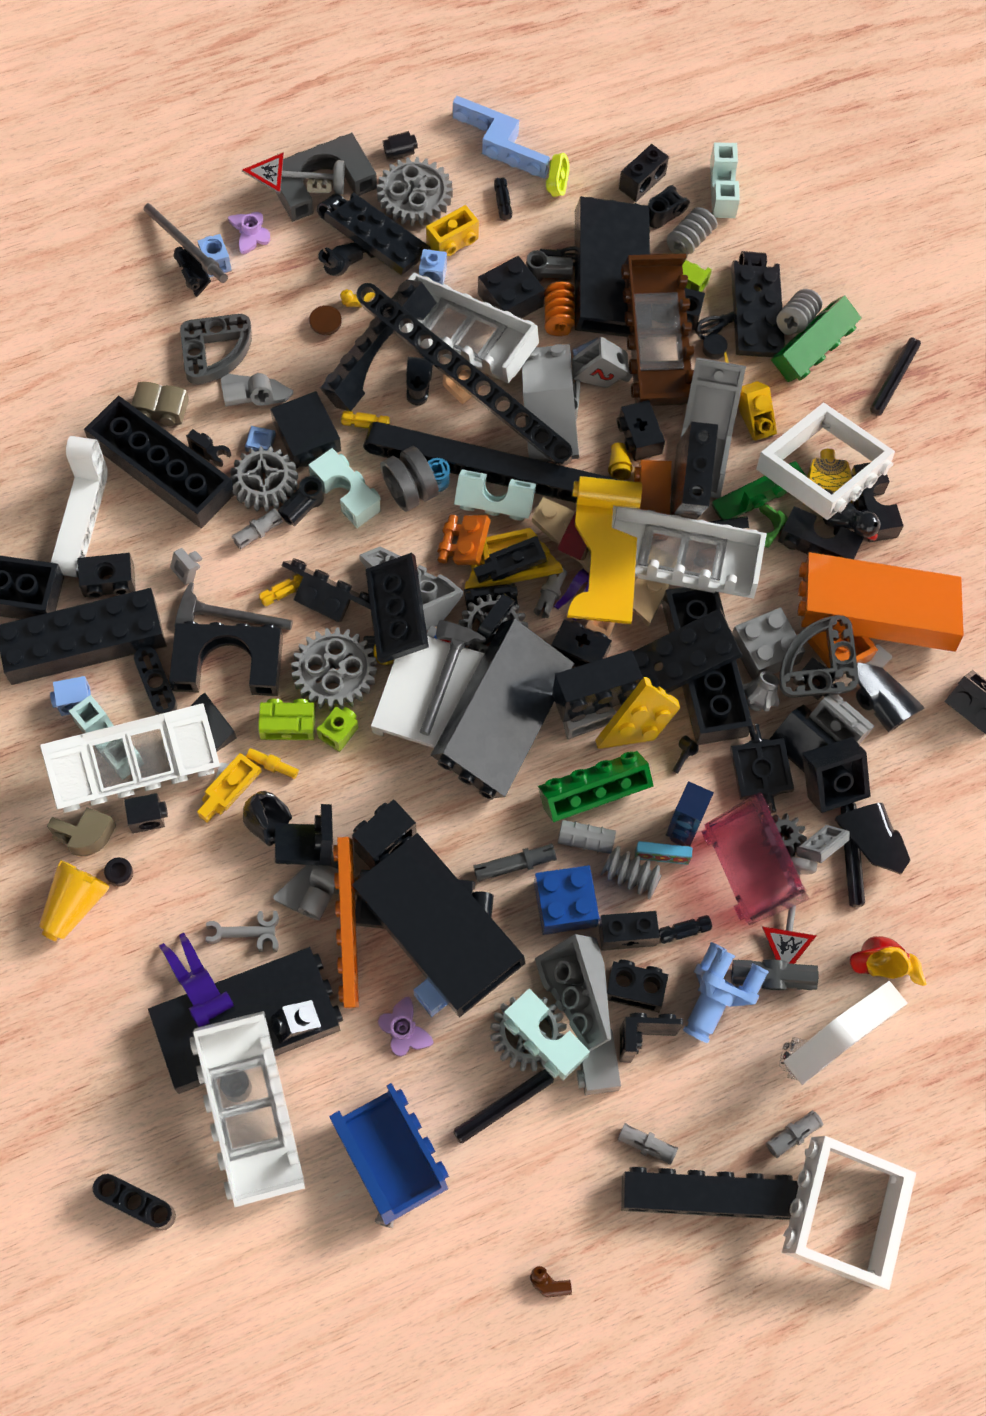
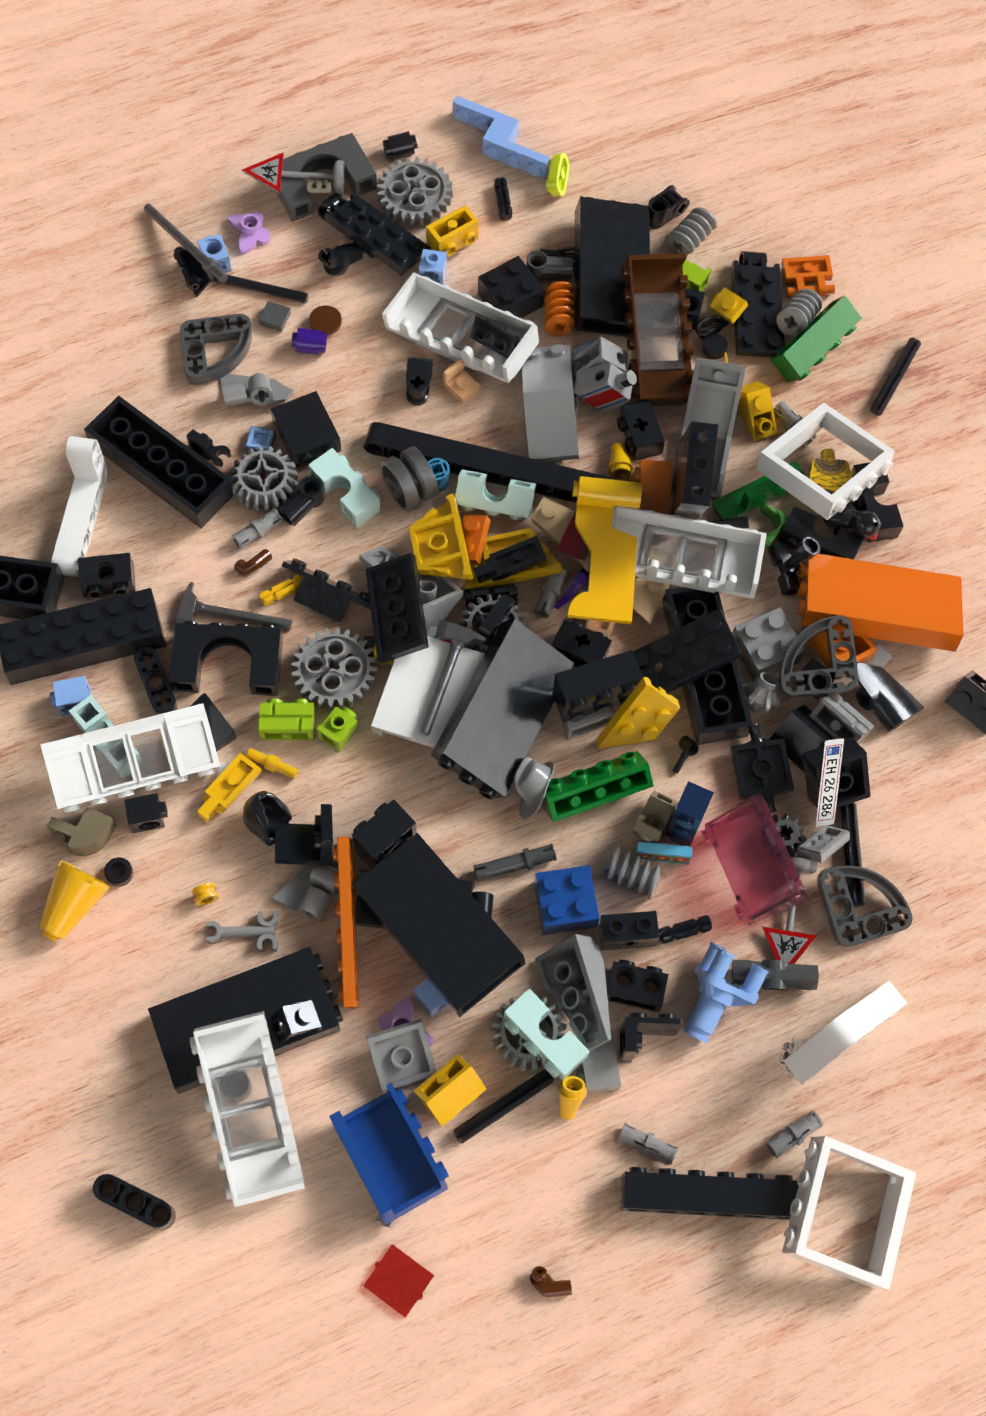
(161, 402): dark tan brick -> none
(185, 565): light grey tile -> none
(197, 984): dark purple flag -> none
(205, 894): none -> yellow bush
(247, 568): none -> reddish brown arm
(266, 288): none -> black bar
(274, 316): none -> dark grey tile
(309, 341): none -> dark purple brick
(346, 382): black arch -> none
(350, 299): yellow arm -> none
(362, 420): yellow axle -> none
(398, 1281): none -> clear red piece
(401, 1055): none -> light grey tile
(440, 543): none -> yellow wing
(450, 1090): none -> yellow brick
(456, 365): black beam -> none
(494, 337): none -> black hinge
(531, 784): none -> light grey piece
(571, 1095): none -> yellow cone
(586, 836): light grey axle -> none
(604, 386): none -> light grey torso
(643, 172): black brick -> none
(654, 817): none -> dark tan brick
(724, 187): light aqua arch -> none
(728, 305): none -> yellow bracket
(789, 418): none -> light grey pin
(790, 564): none -> black bar
(808, 269): none -> orange plate
(829, 782): none -> white sticker
(849, 917): none -> dark grey beam
(875, 837): black panel -> none
(887, 959): yellow hair -> none

